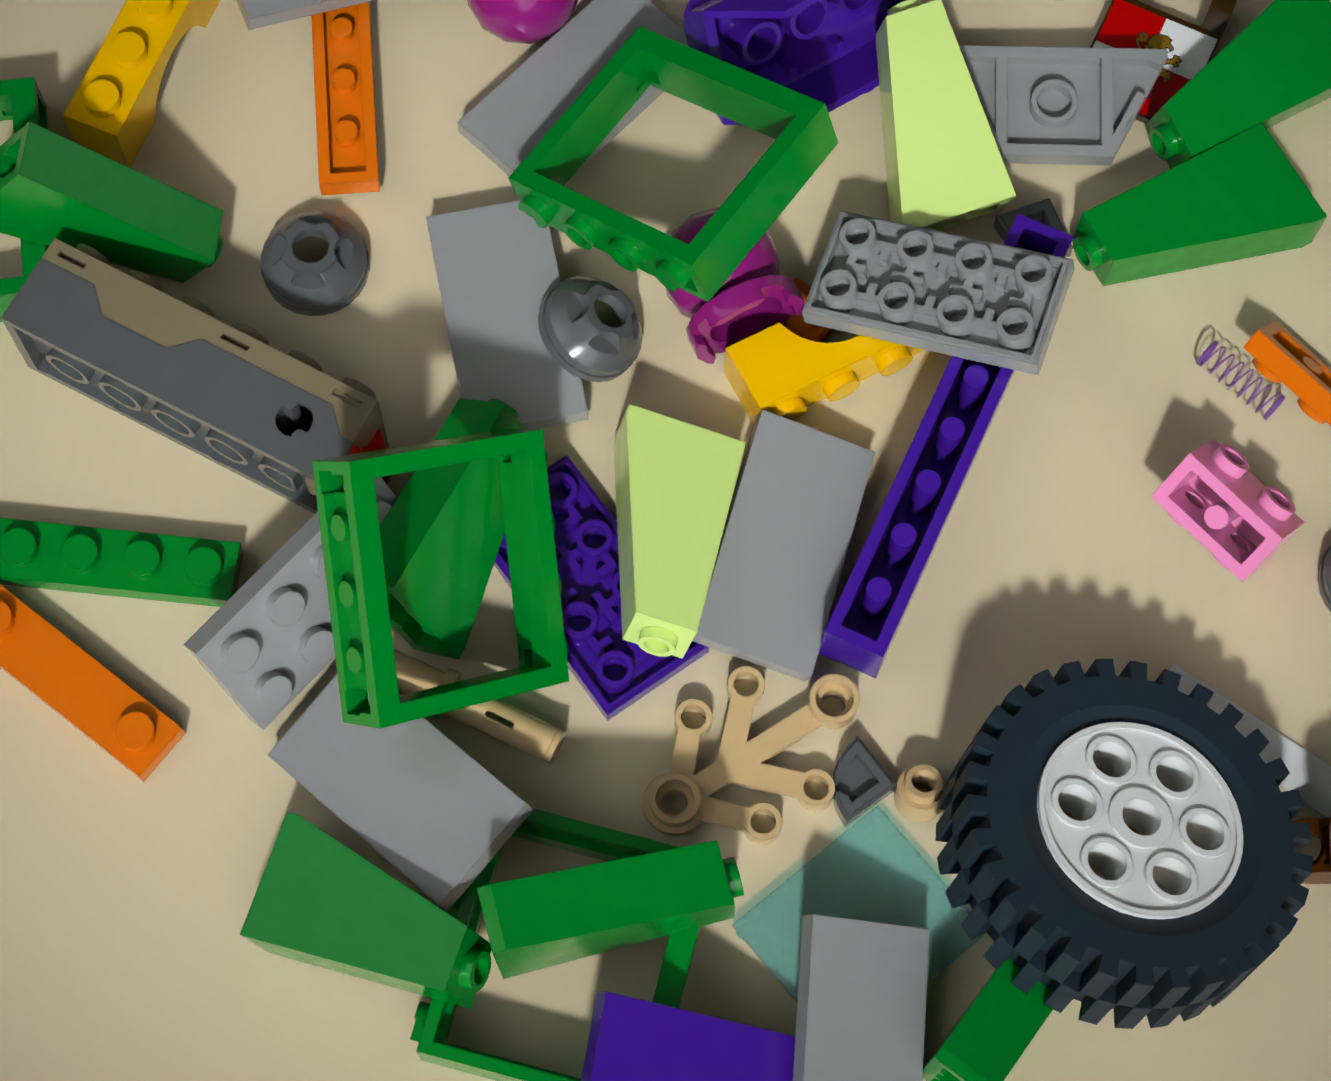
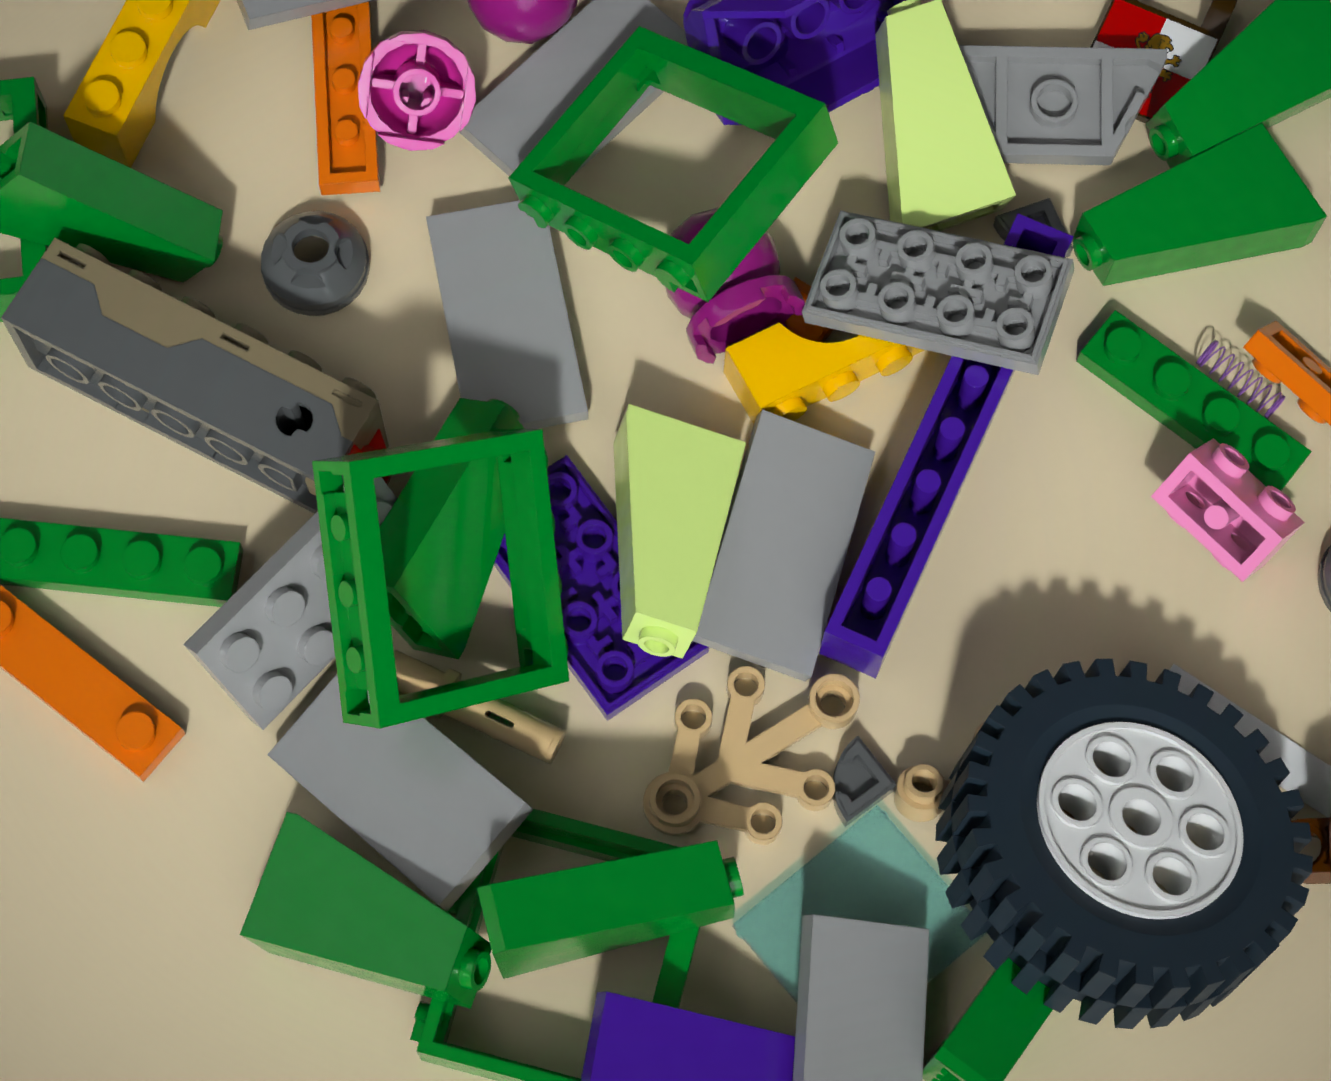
(416, 90): none -> dark pink cylinder
(577, 335): dark grey piece -> none
(1188, 399): none -> green plate

